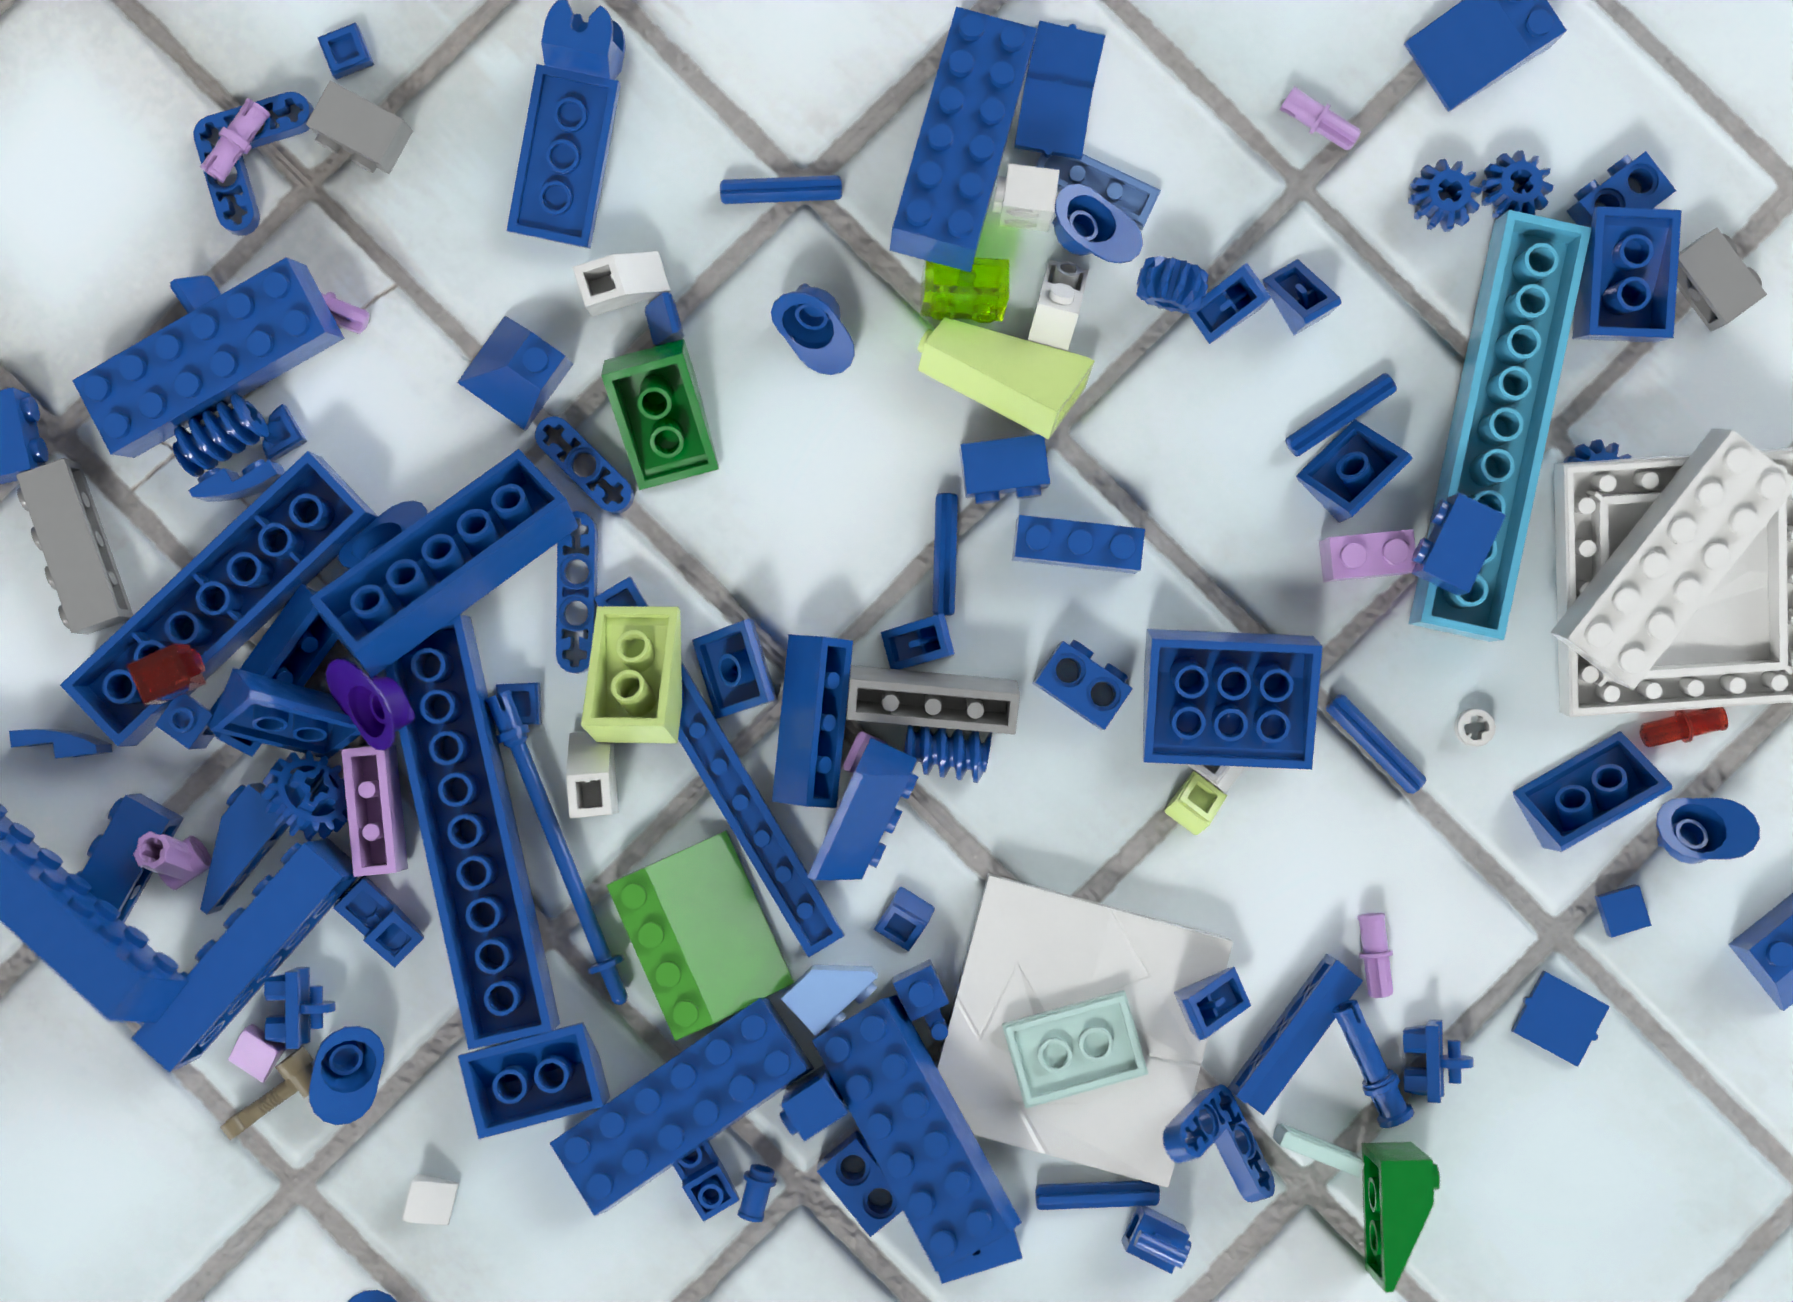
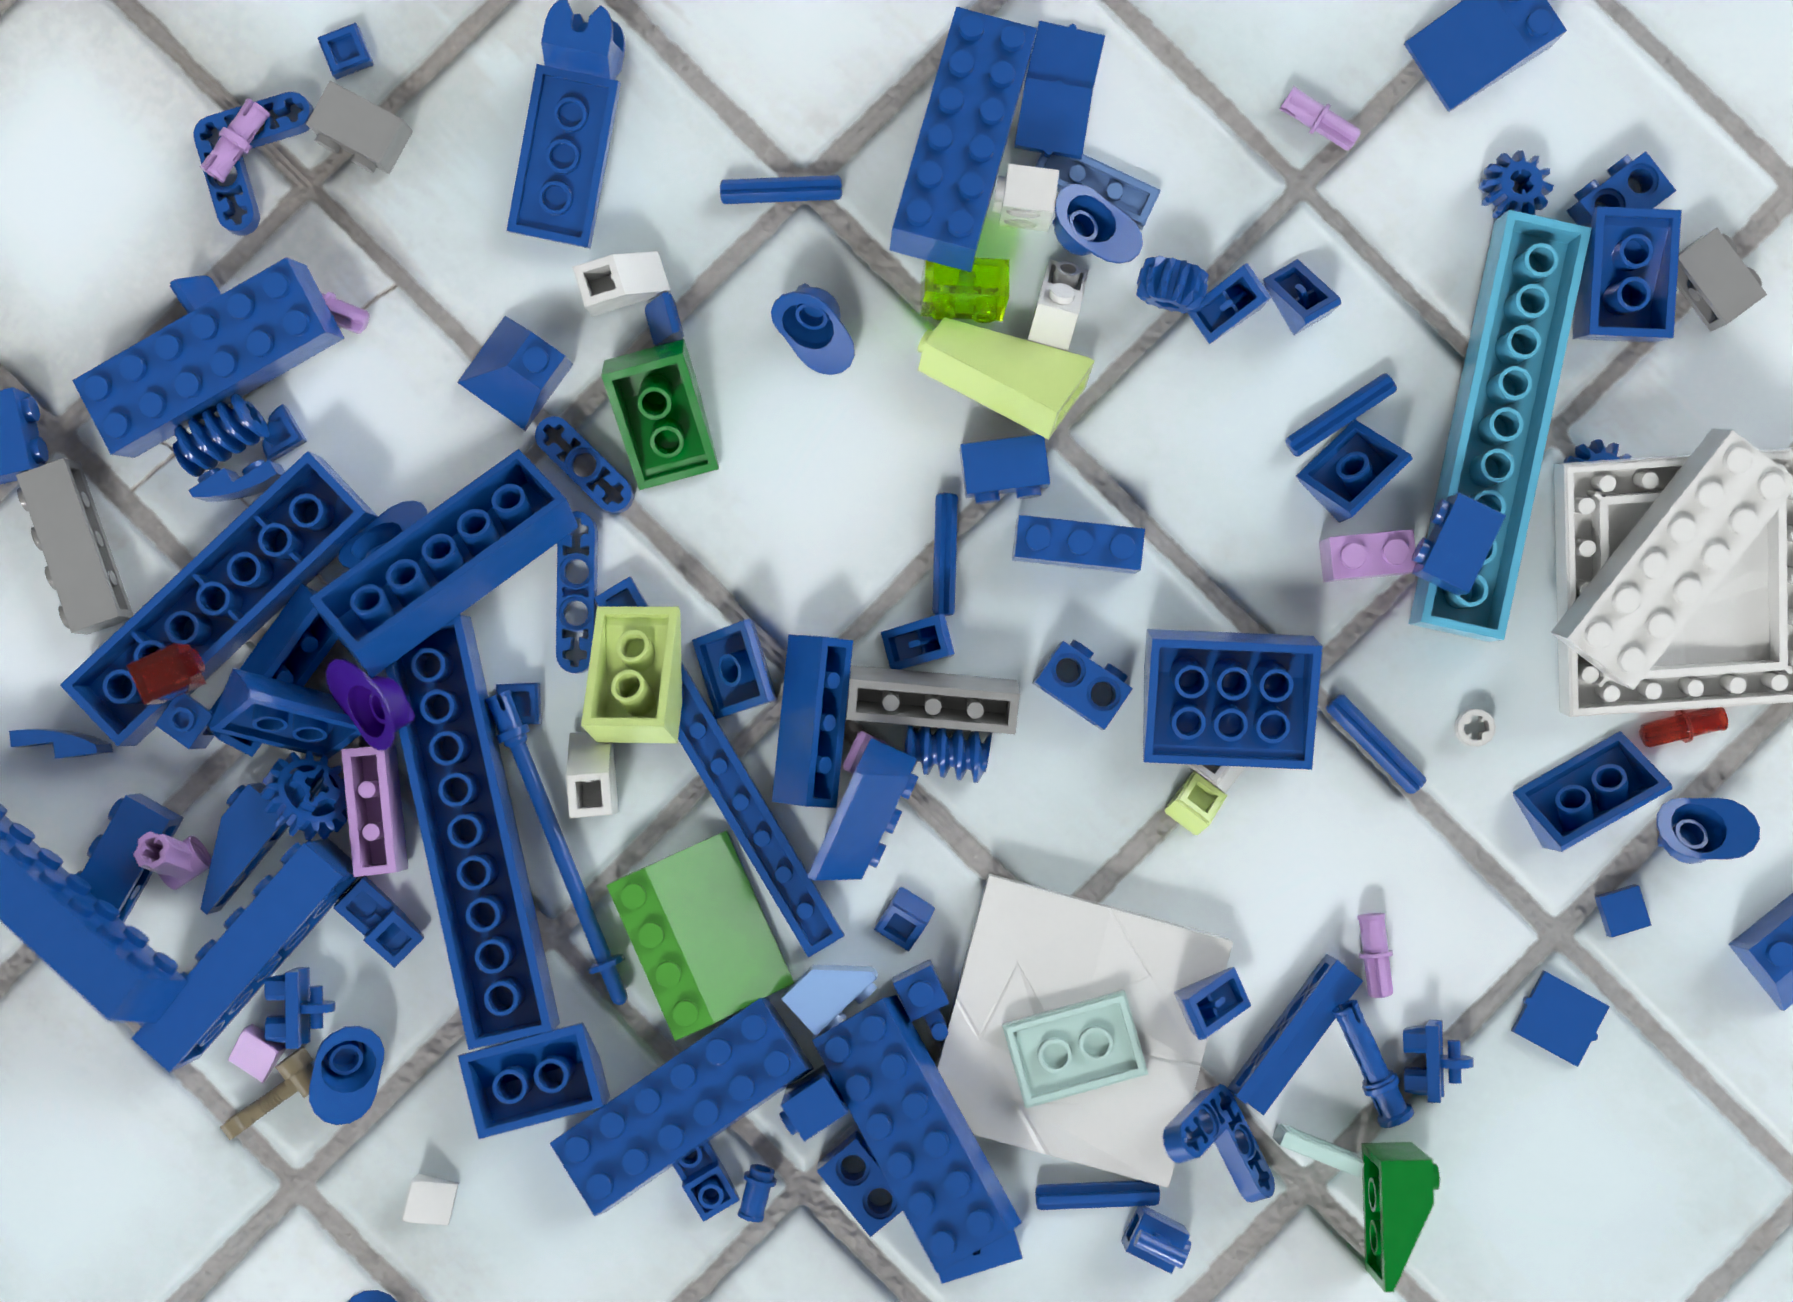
(1438, 181): blue gear -> none

